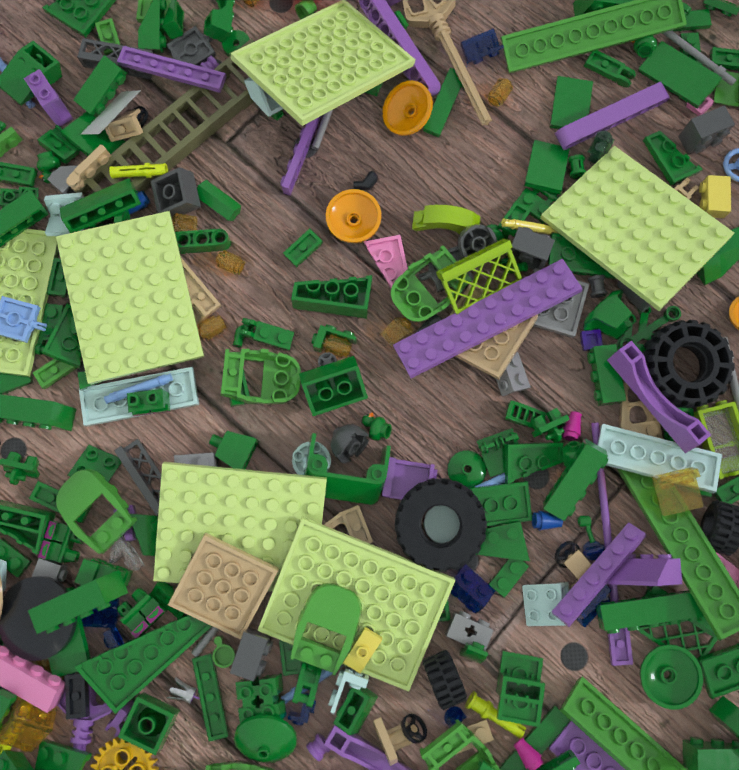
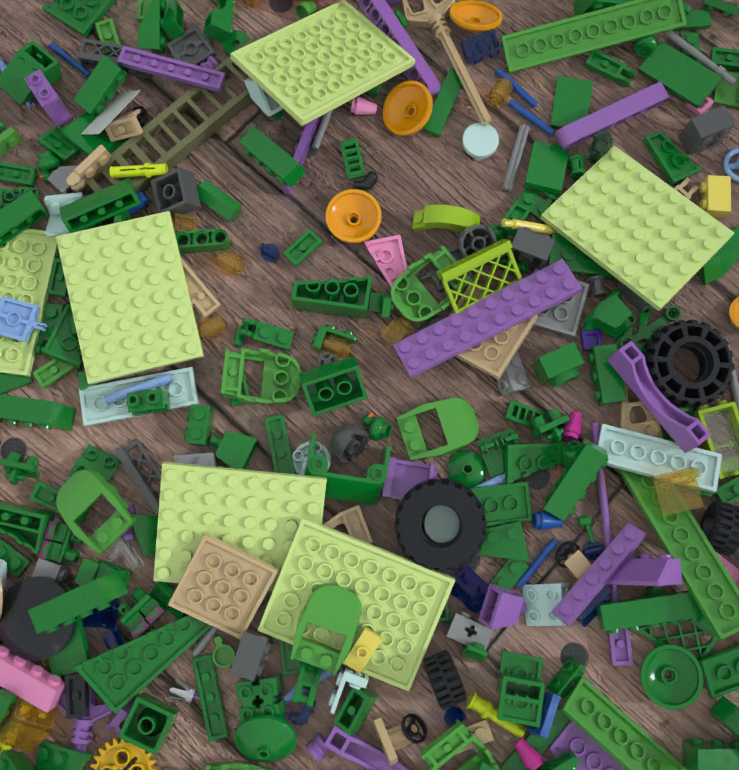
(69, 59): none -> blue bar
(199, 425): none -> green brick
(269, 252): none -> clear blue plate
(274, 158): none -> green brick
(279, 444): none -> green plate
(350, 147): none -> green slope
(362, 107): none -> bright pink cone
(381, 303): none -> green bracket
(457, 422): none -> bright green slope
(475, 16): none -> light orange dish
(480, 141): none -> light aqua tile
(501, 607): none -> medium lavender torso
(515, 158): none -> light grey axle
(517, 88): none -> blue bar
(532, 118): none -> blue bar
(537, 562): none -> blue bar
(549, 708): none -> blue plate
(558, 366): none -> green piece
(570, 671): none -> green hinge

